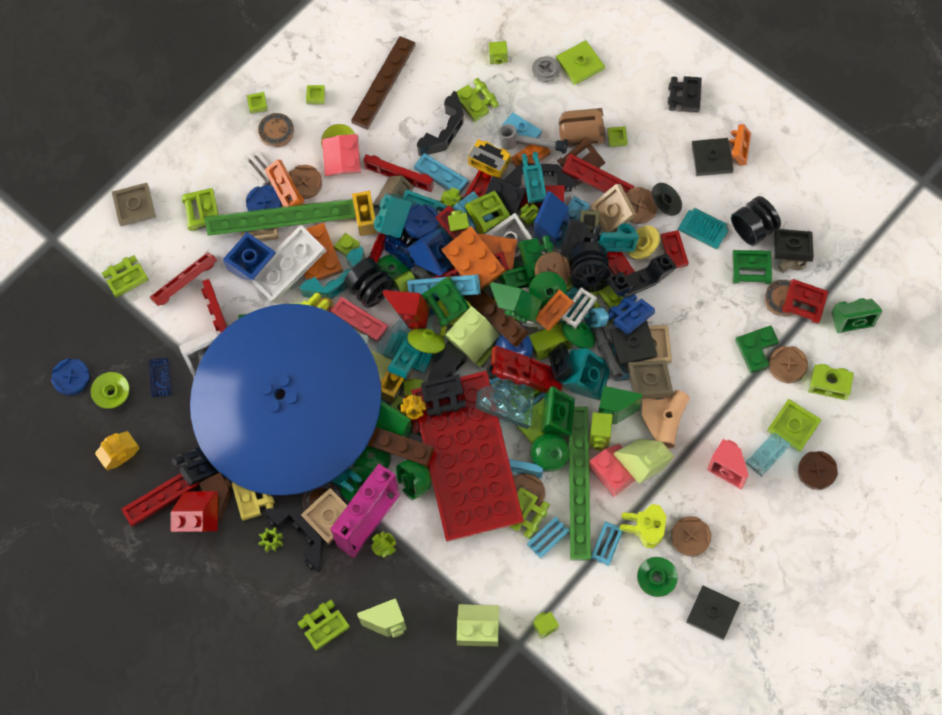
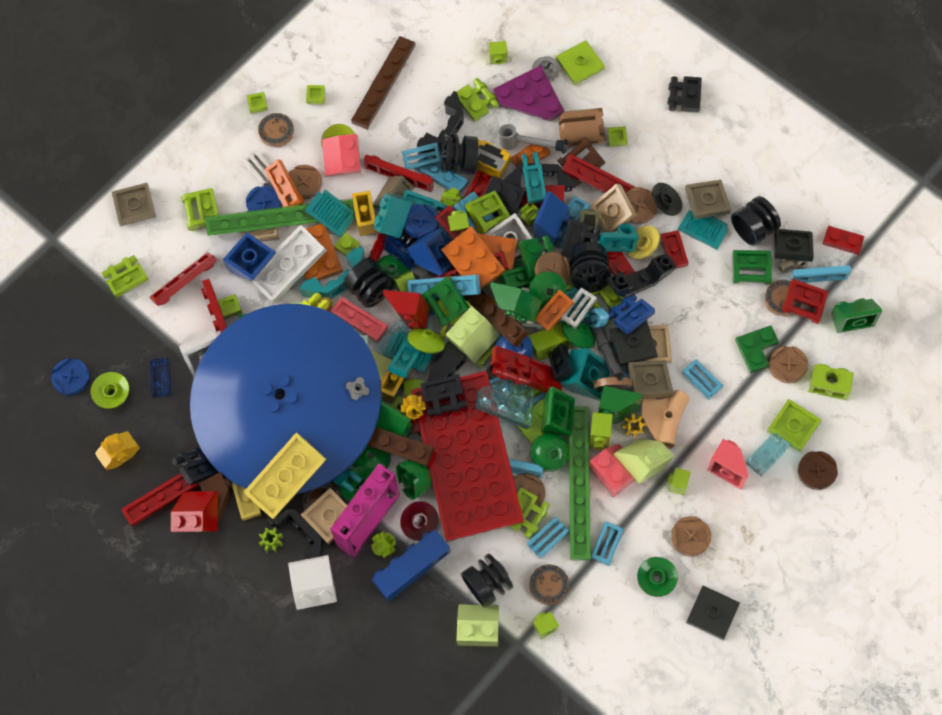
(230, 306): none -> lime plate
(285, 475): none -> light yellow plate
(312, 582): none -> white slope
(327, 629): lime plate -> none
(330, 212): none -> teal window
(355, 394): none -> light grey plate
(384, 619): yellowish green slope -> none
(411, 565): none -> blue brick
(418, 149): none -> medium azure tile
(428, 520): none -> dark red dish
(456, 154): none -> black wheel
(488, 579): none -> black wheel
(523, 127): medium azure plate -> none
(530, 95): none -> magenta plate
(549, 584): none -> tile
(613, 382): none -> medium nougat tile
(634, 431): none -> yellow gear
(645, 523): neon yellow hinge -> none
(678, 481): none -> lime plate
(697, 384): none -> medium azure tile
(708, 199): none -> dark tan plate
(712, 156): pearl dark grey plate -> none
(741, 144): orange plate -> none
(822, 274): none -> medium azure tile
(843, 240): none -> red plate

